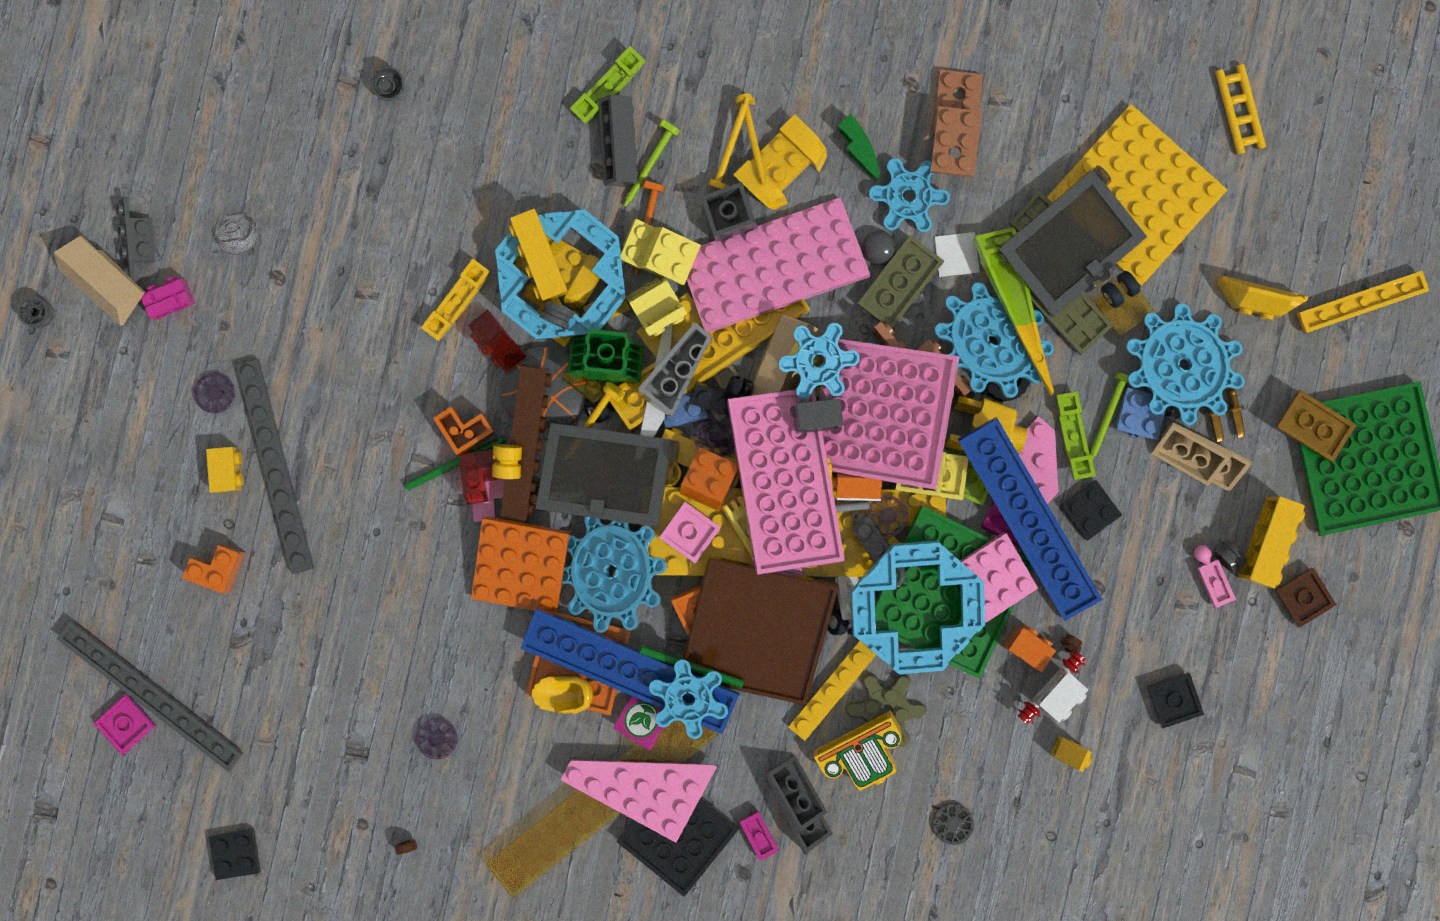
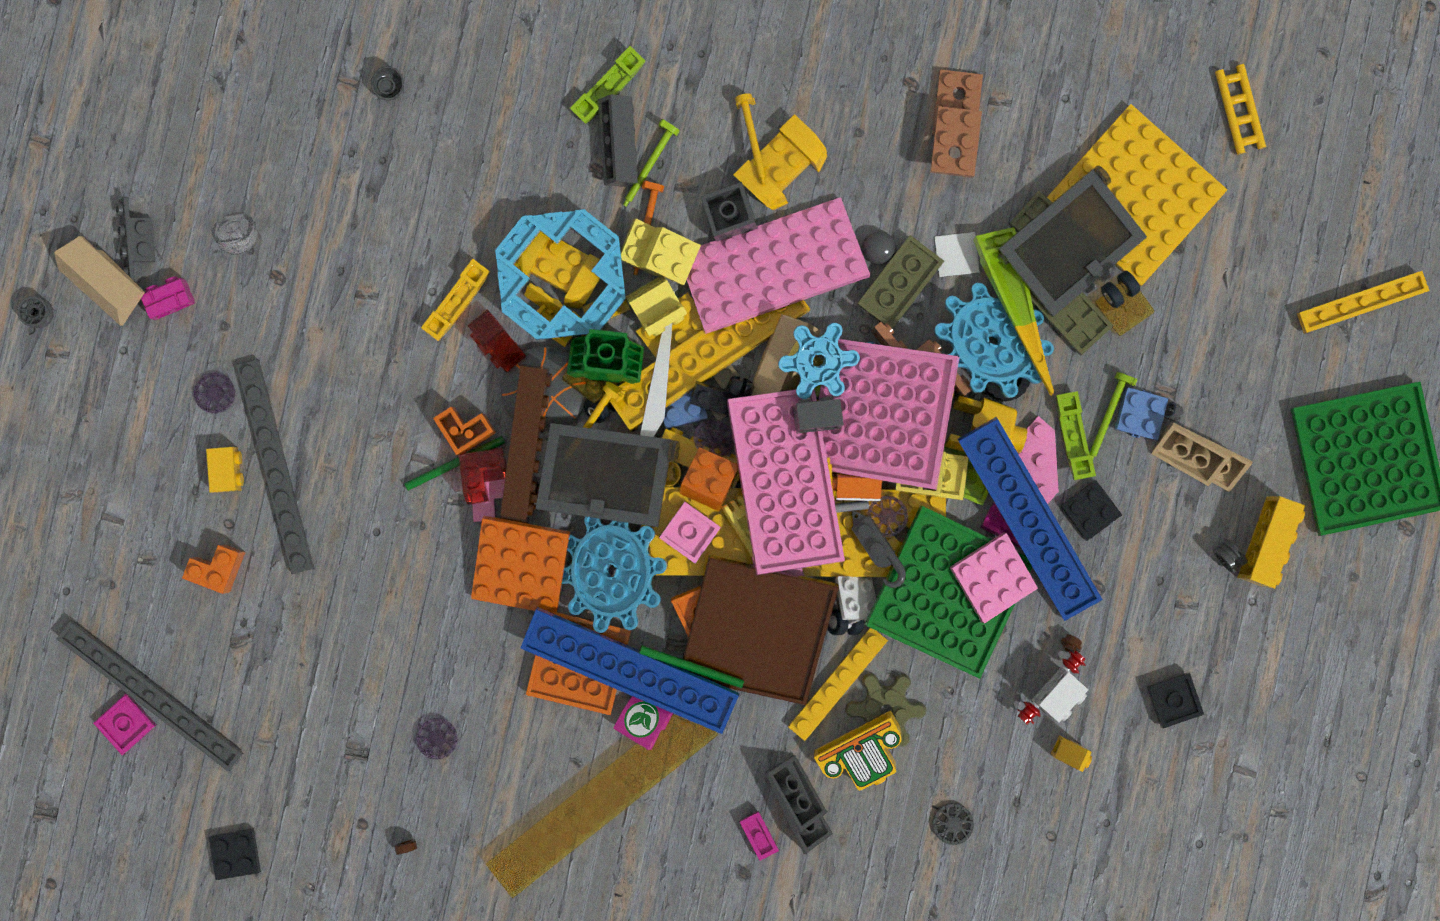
(506, 461): yellow wheel -> none
(539, 256): yellow brick -> none
(557, 315): dark grey wheel -> none
(563, 694): yellow hair -> none
(647, 792): bright pink wing -> none
(671, 377): light grey wedge -> none
(687, 859): black plate -> none
(688, 713): medium azure plate -> none
(729, 148): yellow piece -> none
(860, 147): green slope -> none
(883, 577): medium azure plate -> none
(916, 182): medium azure plate -> none
(1028, 647): orange brick -> none
(1207, 359): medium azure plate -> none
(1213, 577): bright pink plate -> none
(1236, 414): pearl gold piece -> none
(1258, 299): yellow wedge -> none
(1305, 597): reddish brown plate -> none
(1315, 426): pearl gold plate -> none

